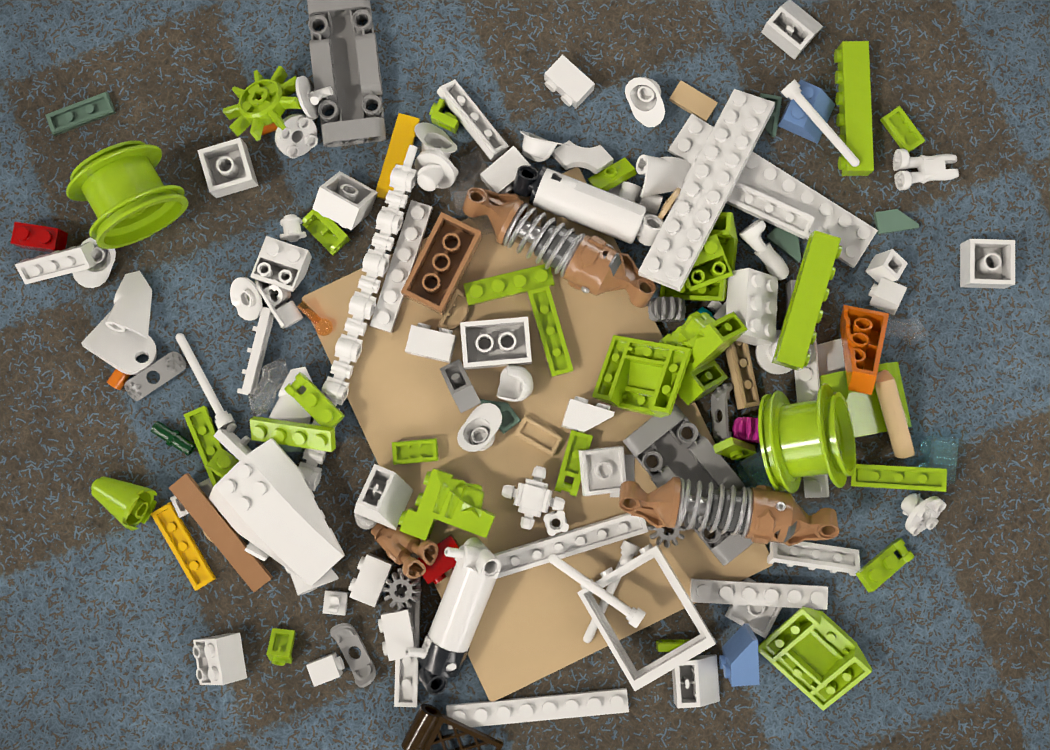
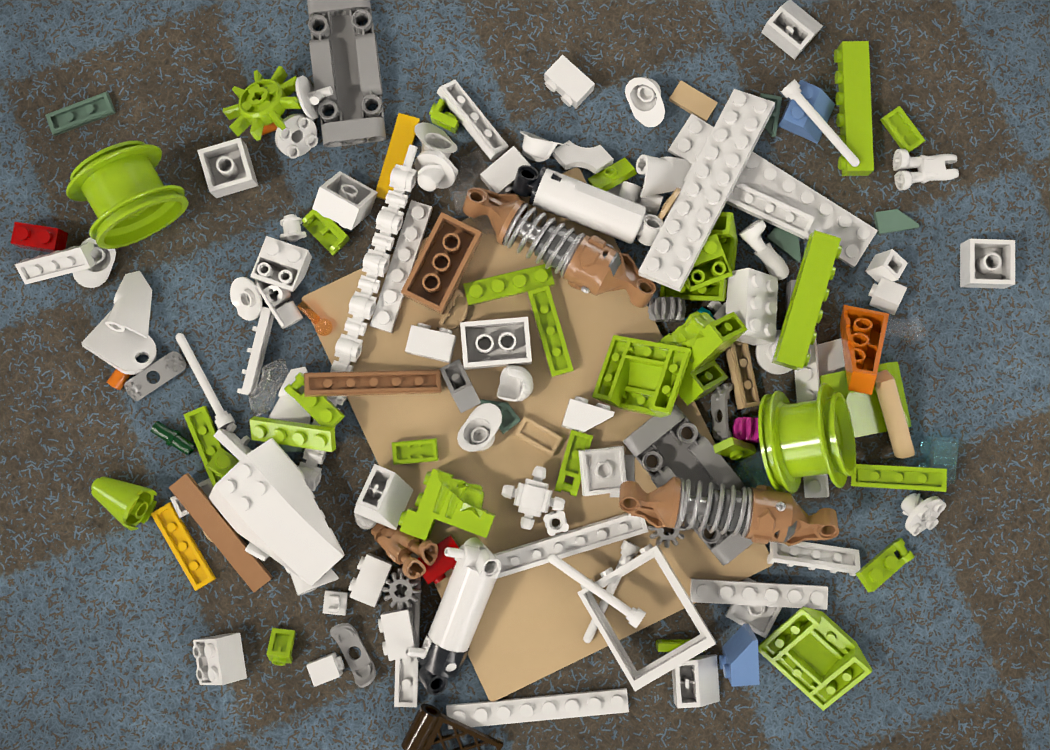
(372, 383): none -> medium nougat tile

